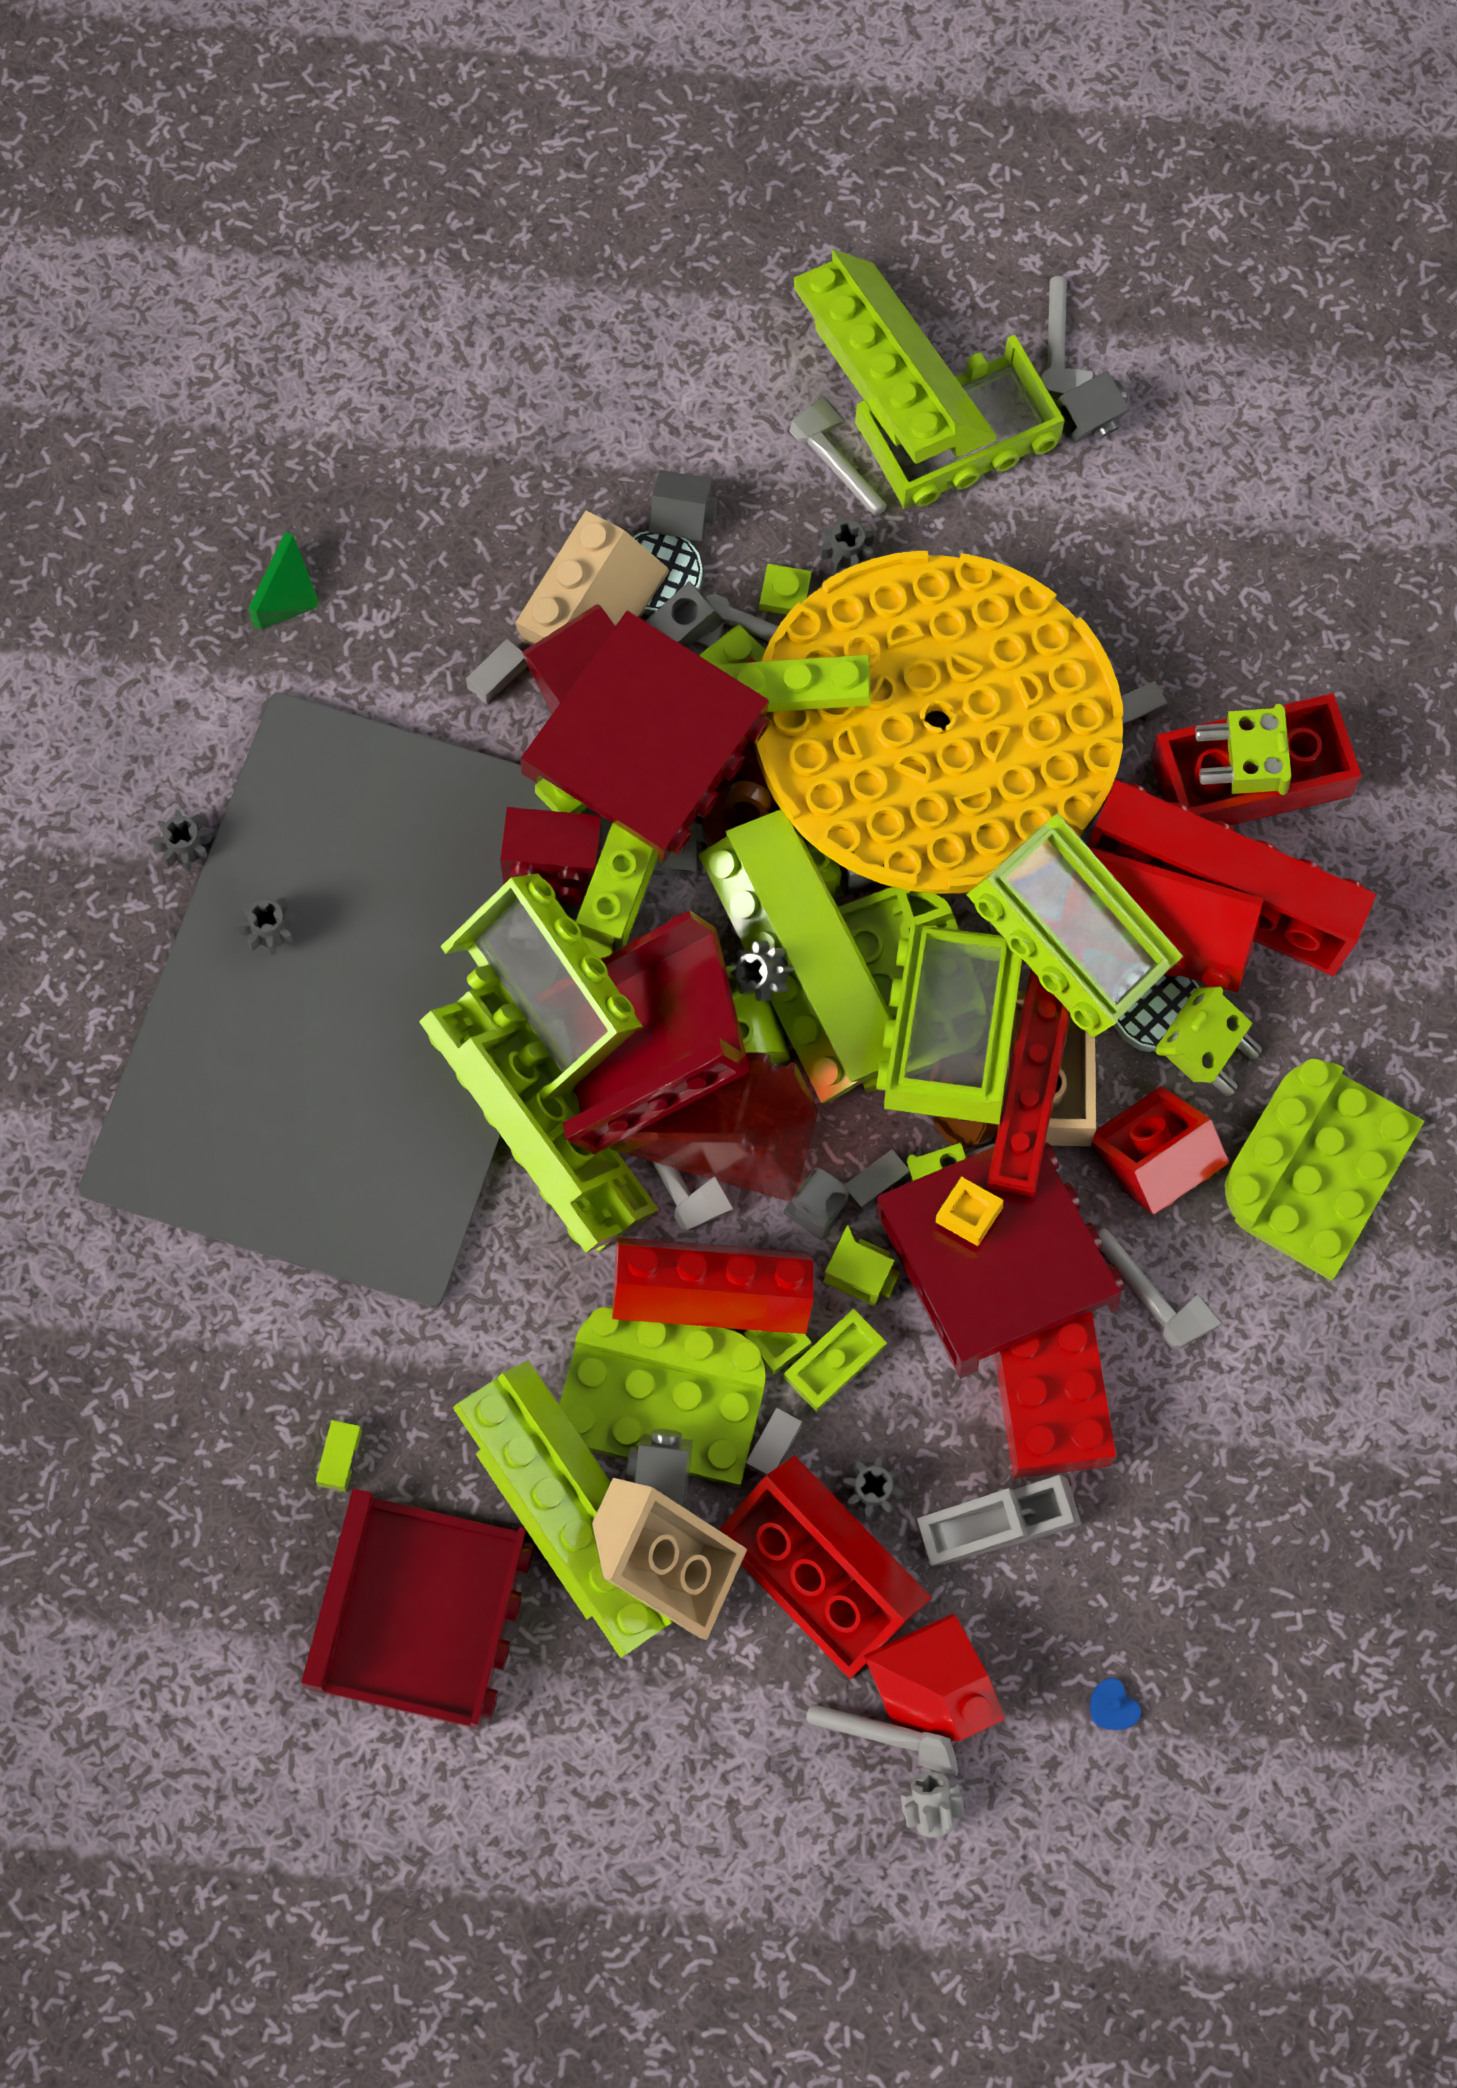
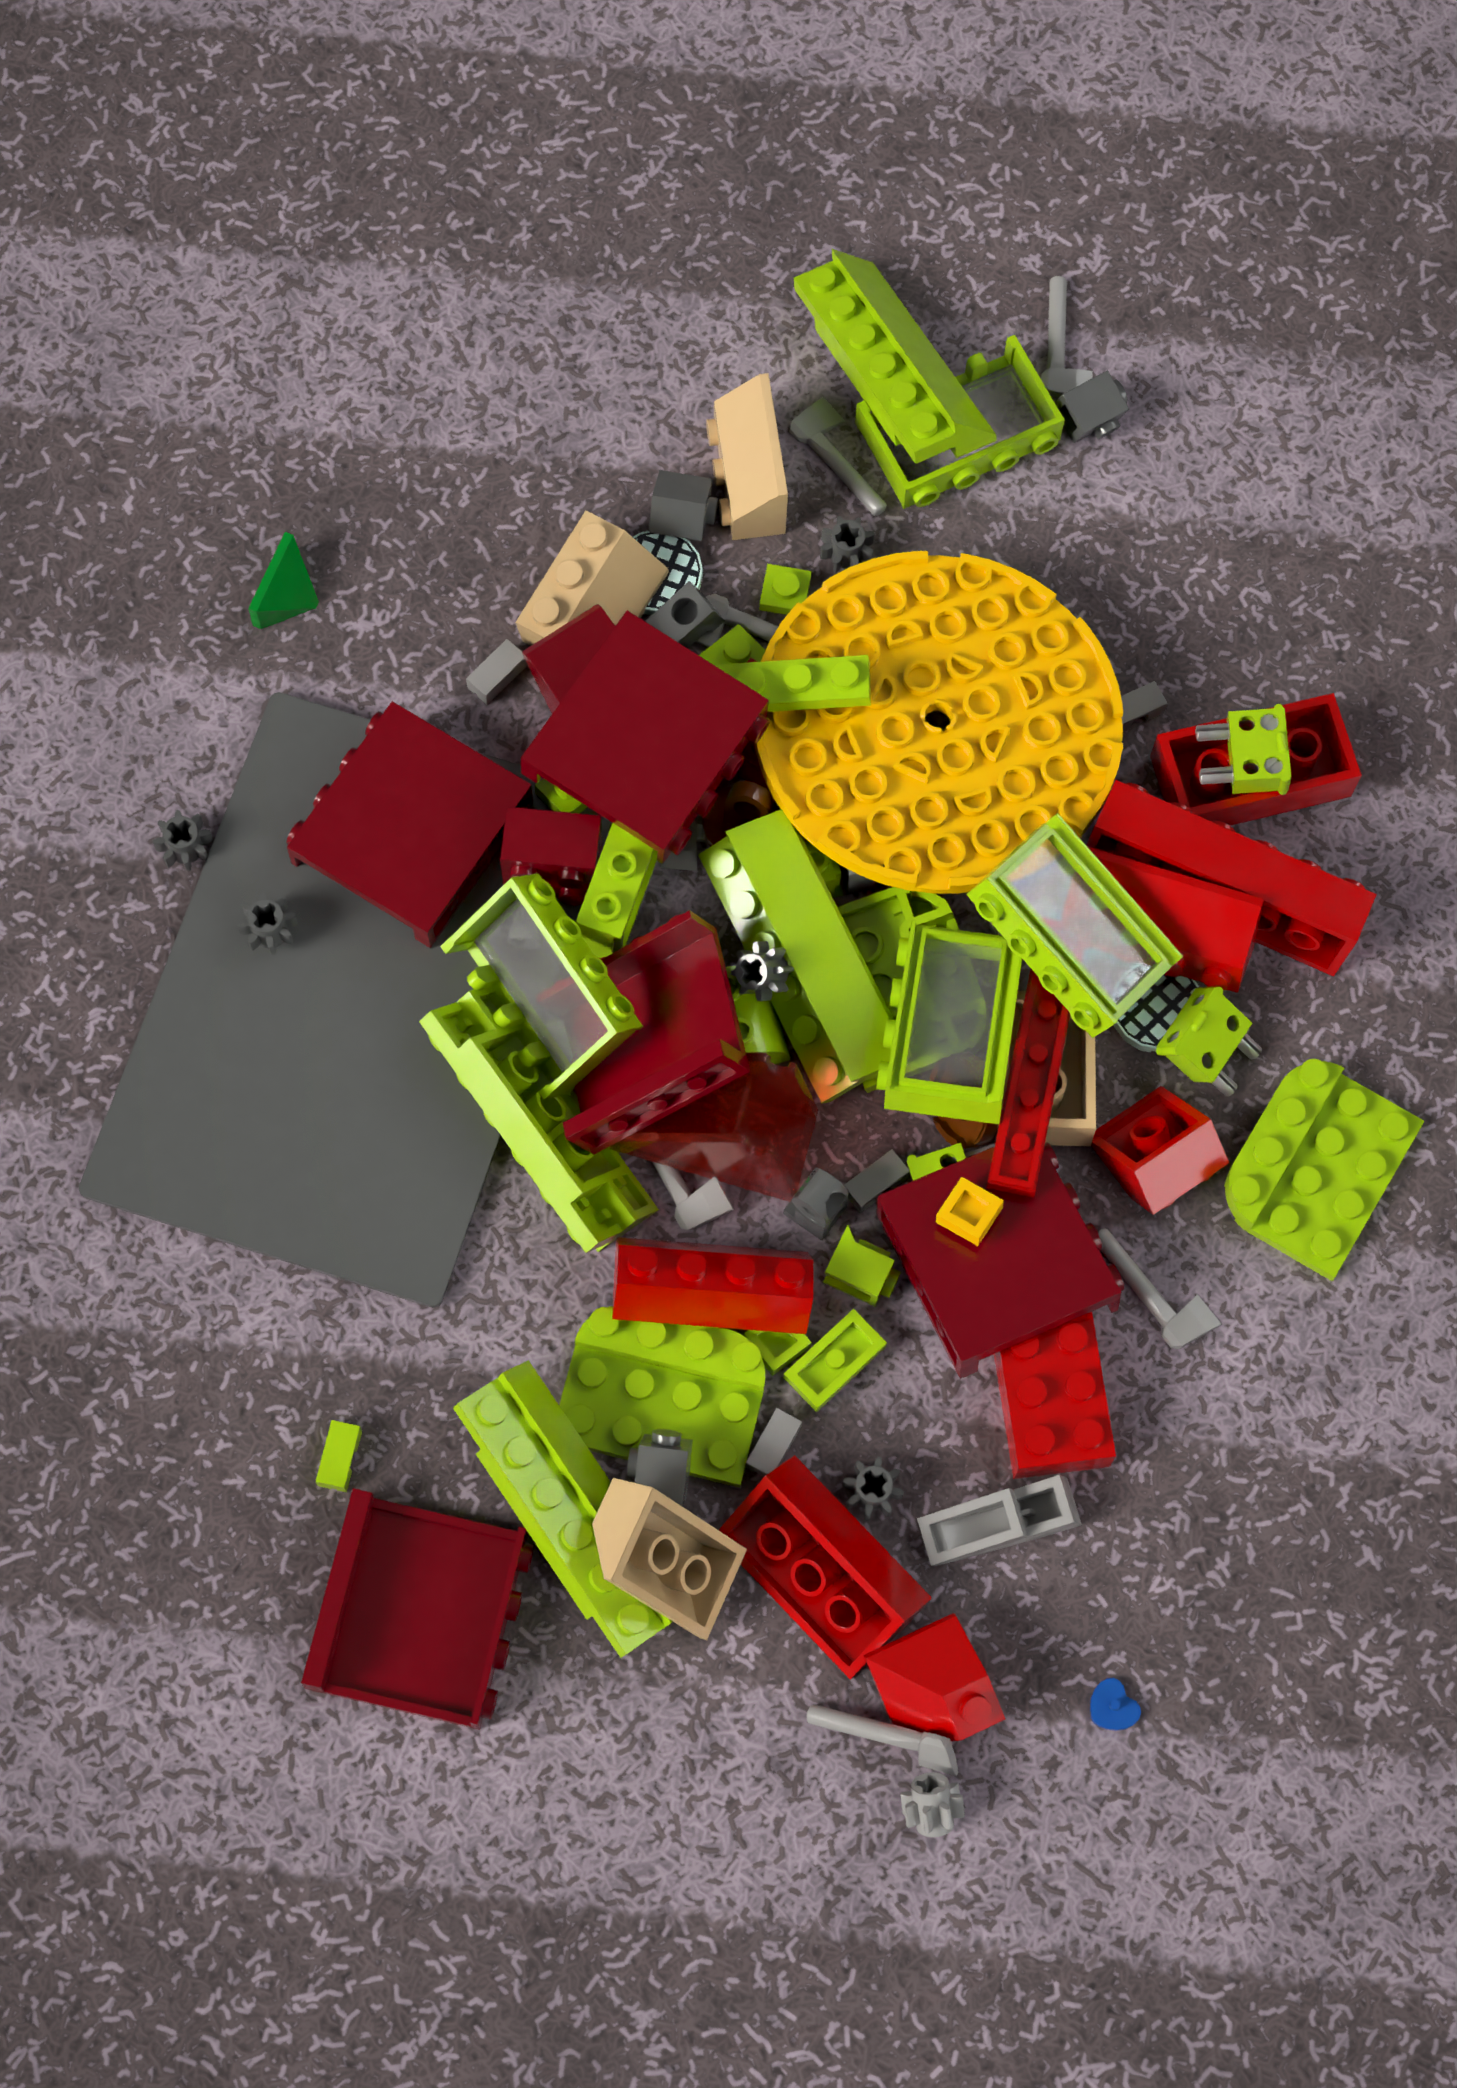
(409, 821): none -> dark red panel
(749, 461): none -> tan slope

